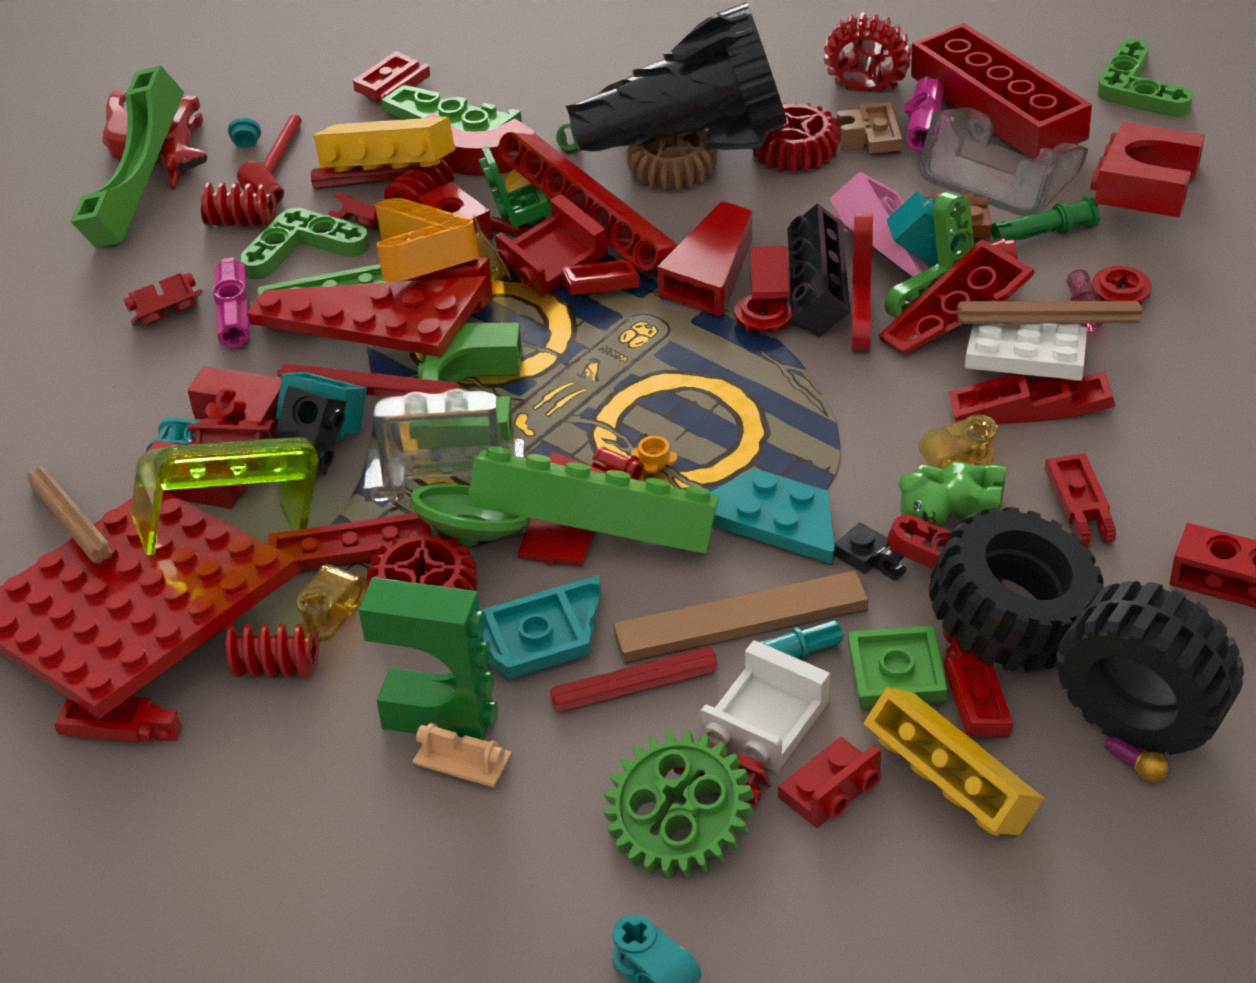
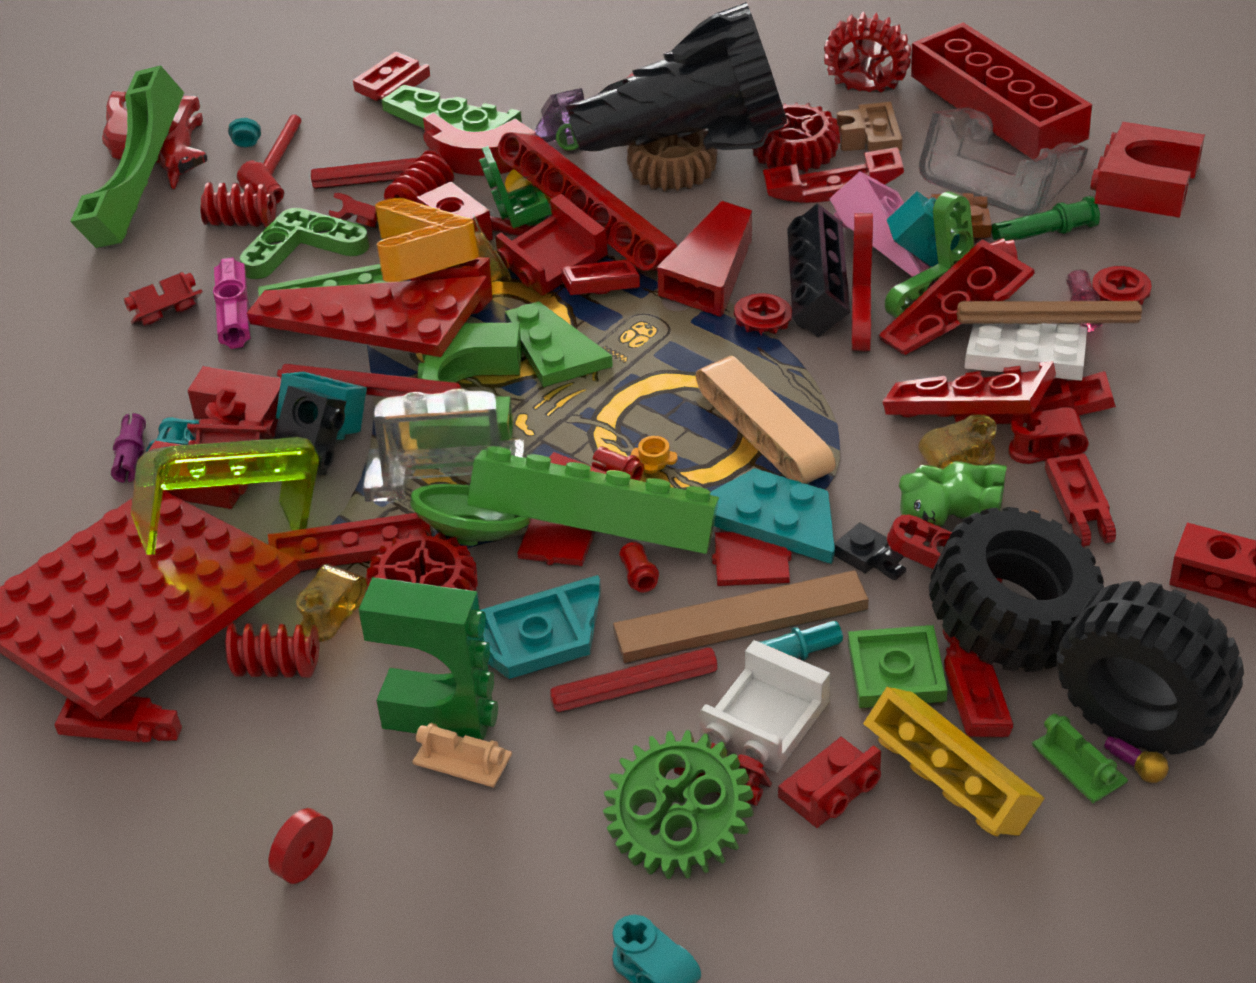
(69, 515): medium nougat axle -> none
(128, 447): none -> magenta pin
(300, 845): none -> red piece
(384, 143): yellow brick -> none
(554, 346): none -> bright green wing
(555, 114): none -> clear purple slope
(641, 573): none -> red pin
(749, 561): none -> red piece
(765, 420): none -> light nougat beam
(769, 272): red slope -> none
(820, 186): none -> red slope
(920, 109): dark pink piece -> none
(1006, 393): none -> red wing
(1048, 435): none -> red piece
(1078, 759): none -> bright green hinge
(1132, 89): bright green beam -> none

